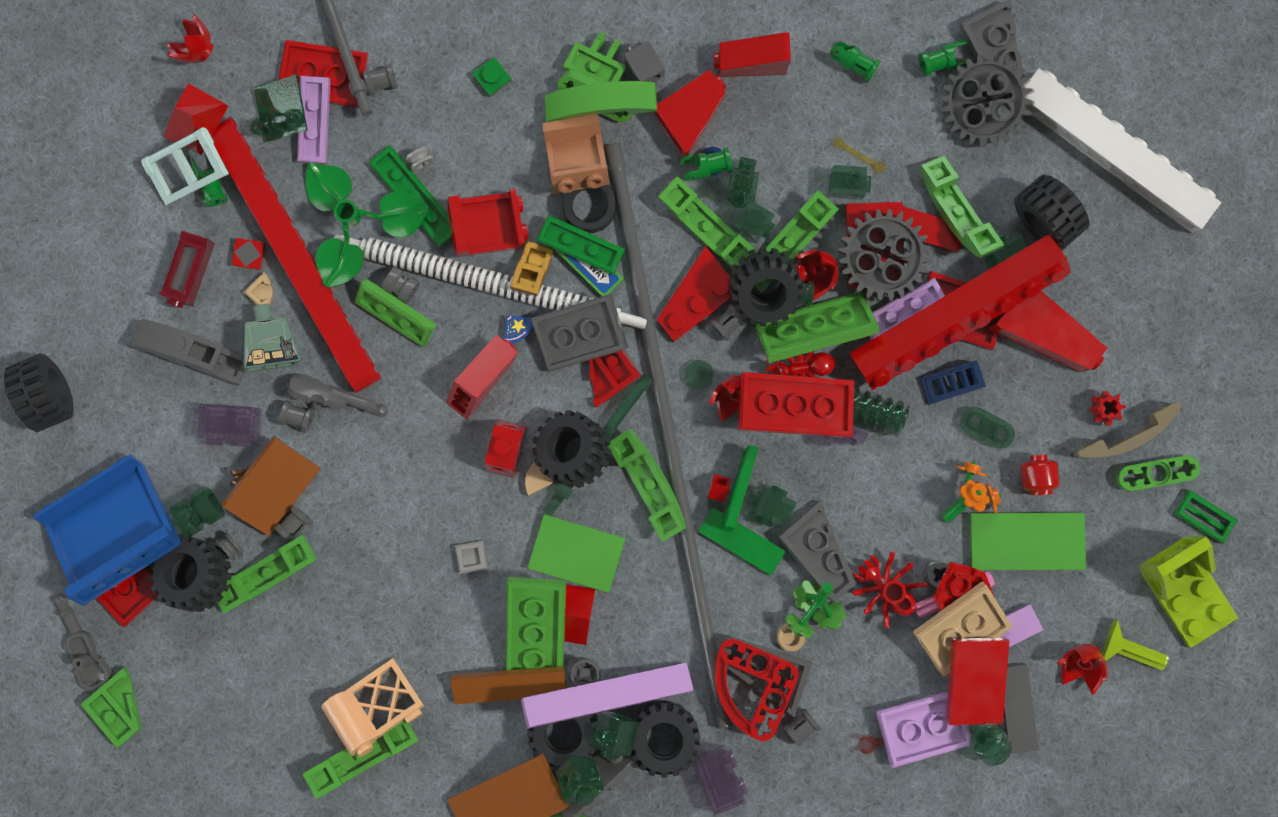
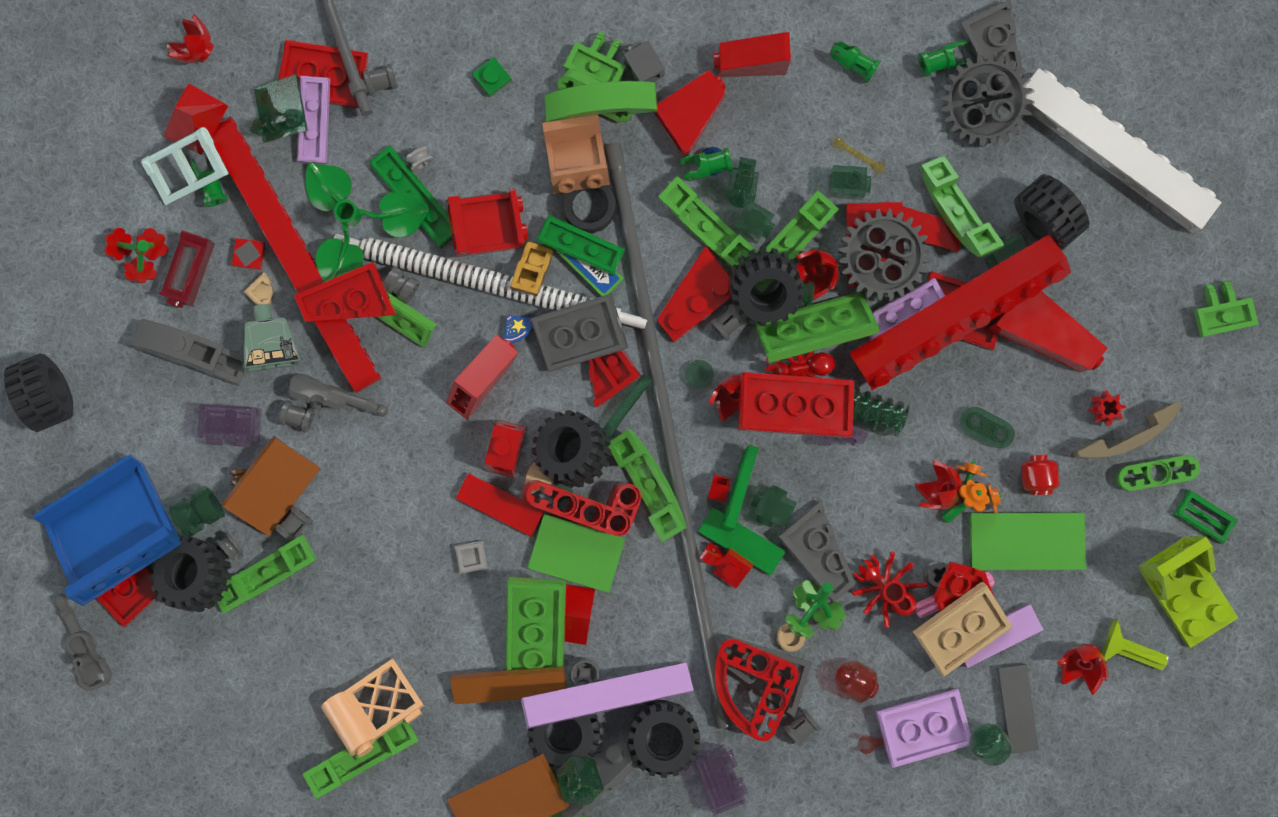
(115, 708): bright green wing -> none
(149, 244): none -> red plant
(347, 297): none -> red wing
(499, 504): none -> red tile
(579, 503): none -> red beam
(614, 734): clear green brick -> none
(729, 566): none -> red plate
(856, 681): none -> clear red head
(943, 492): none -> red piece
(975, 373): dark blue slope -> none
(977, 681): red tile -> none
(1227, 316): none -> bright green hinge

